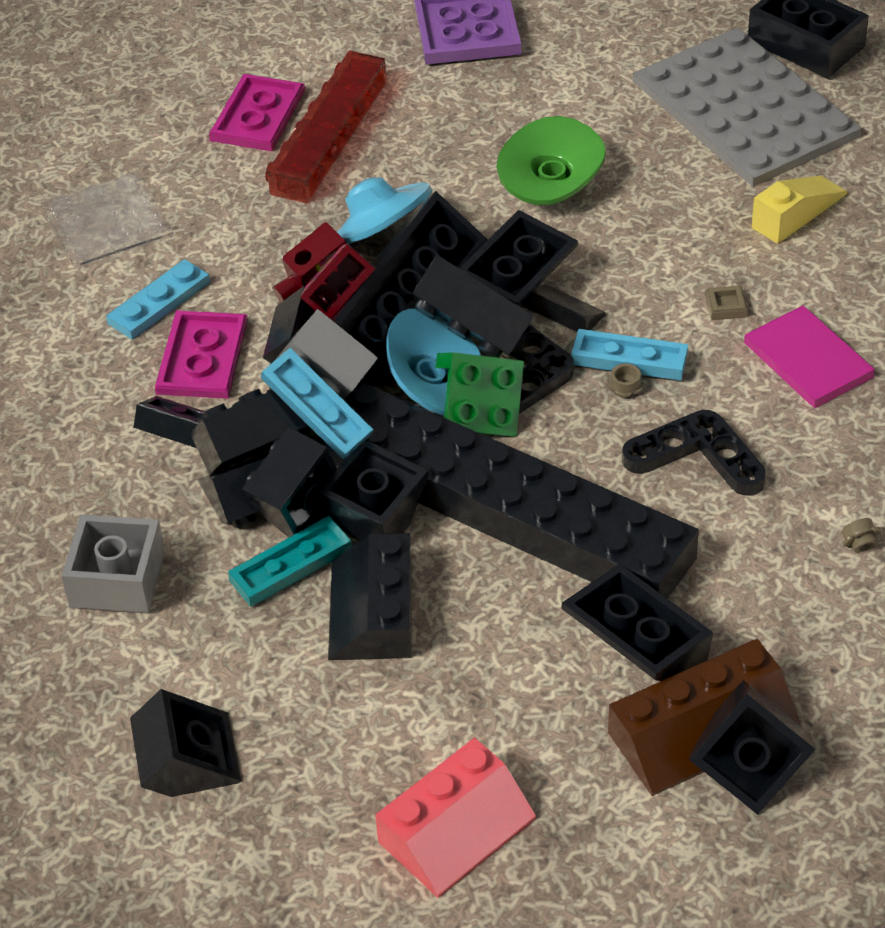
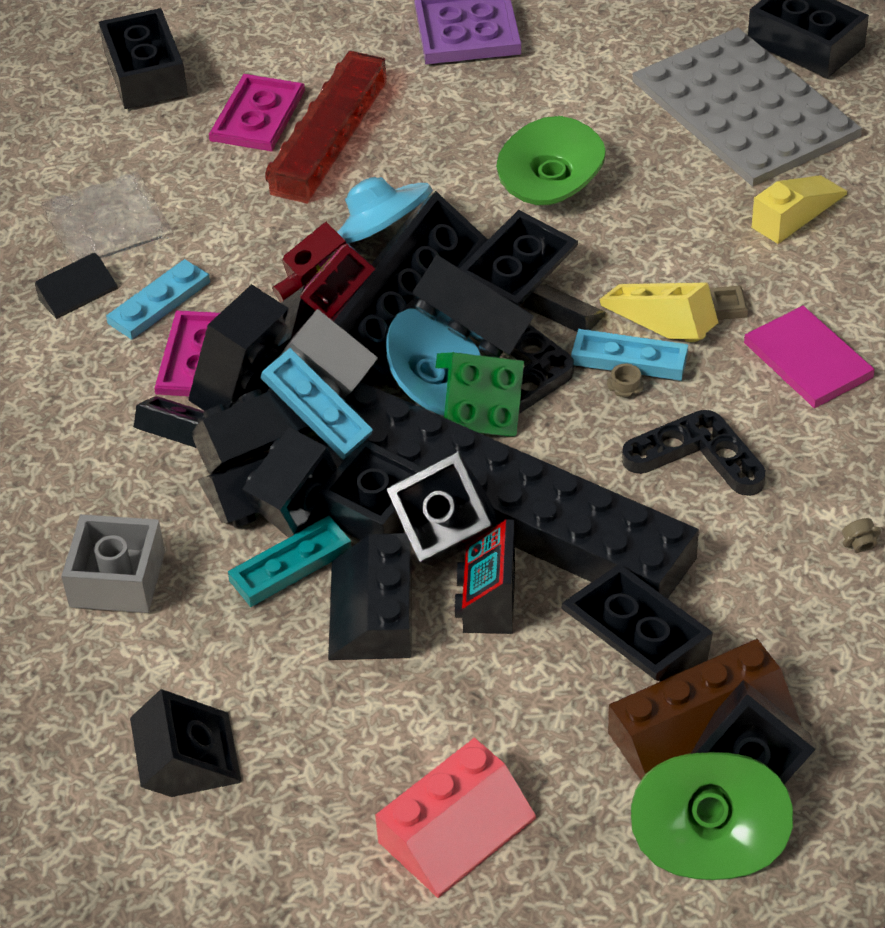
(75, 285): none -> black slope
(143, 58): none -> black brick
(238, 349): none -> black brick
(442, 509): none -> black slope
(488, 582): none -> slope
(665, 308): none -> light yellow slope
(711, 815): none -> bright green hat

